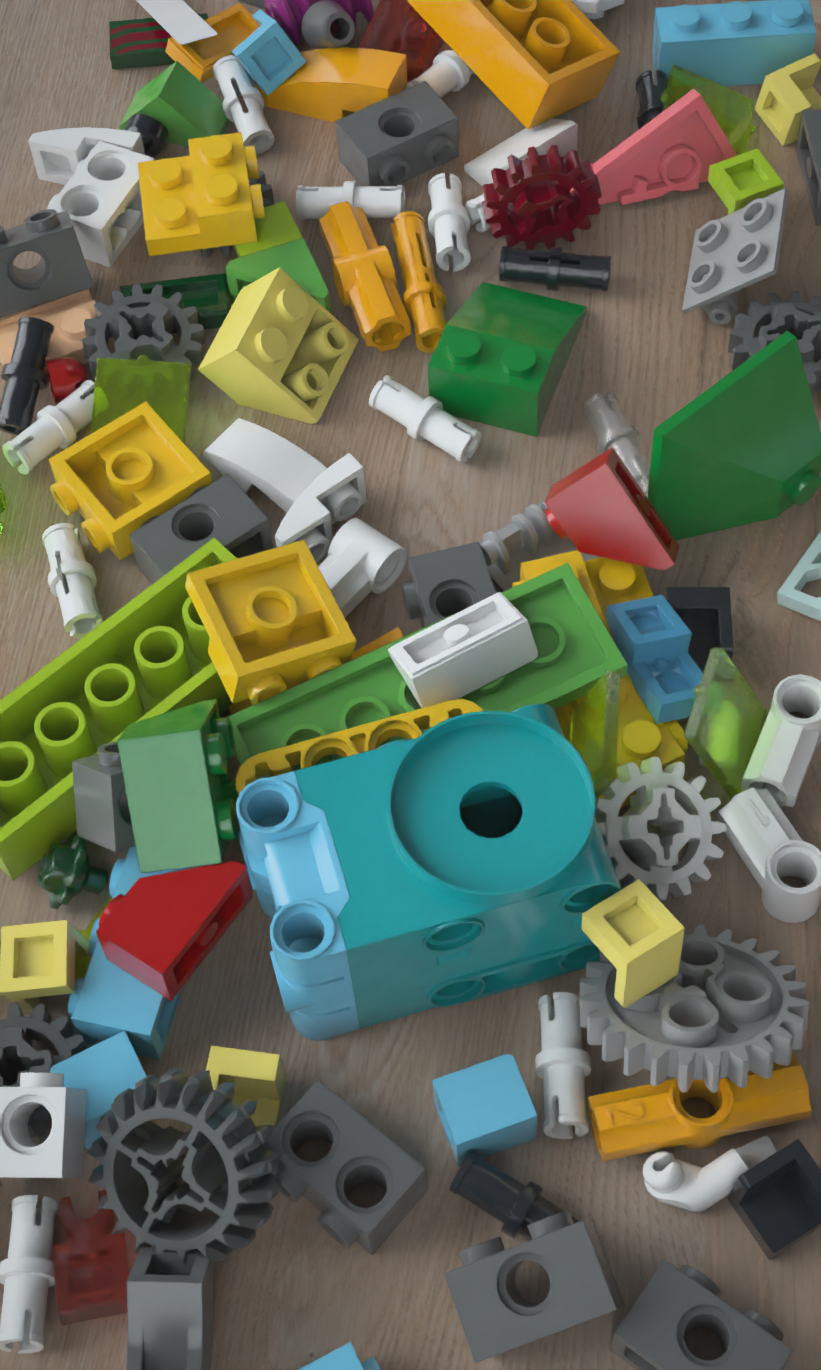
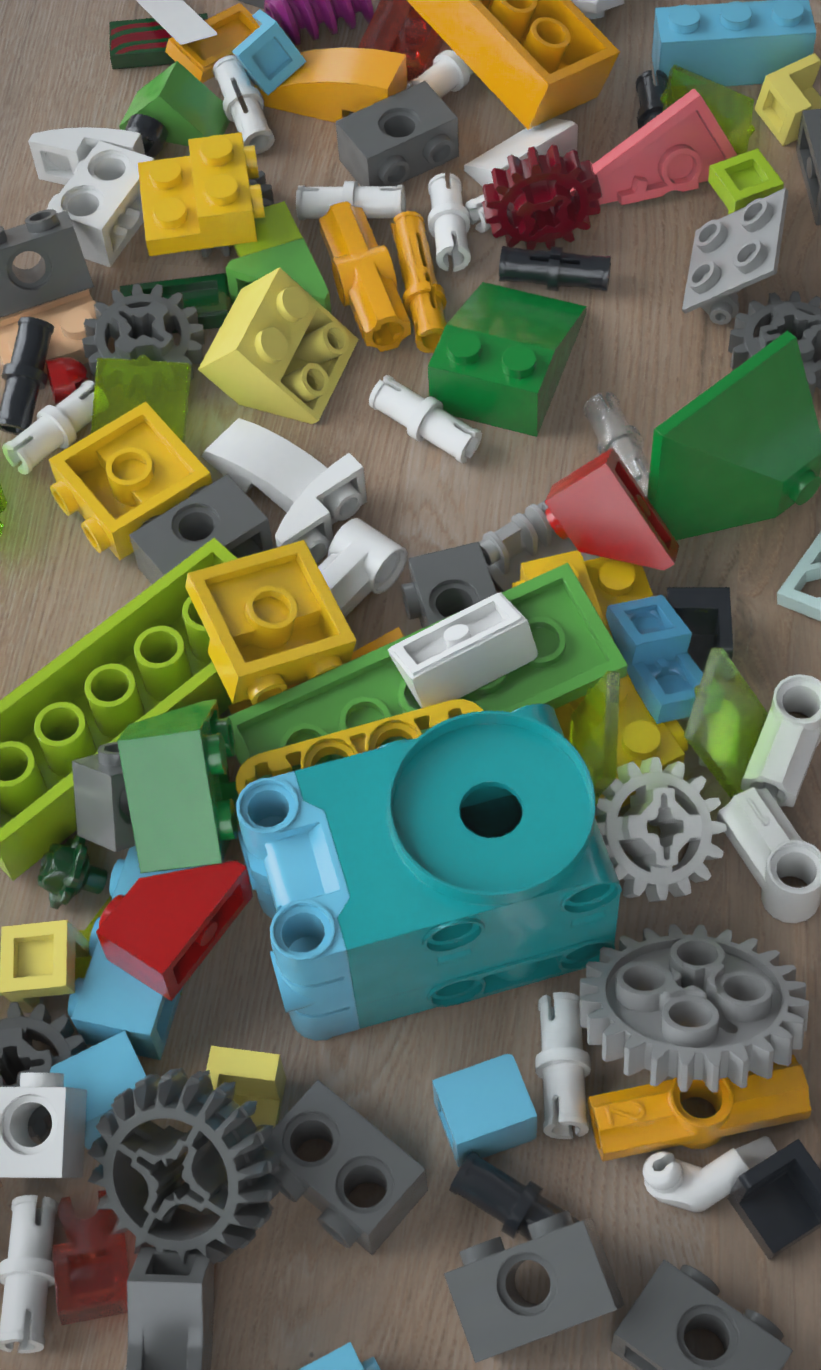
(72, 579): white pin -> none
(317, 25): dark grey cone -> none
(637, 938): light yellow panel -> none

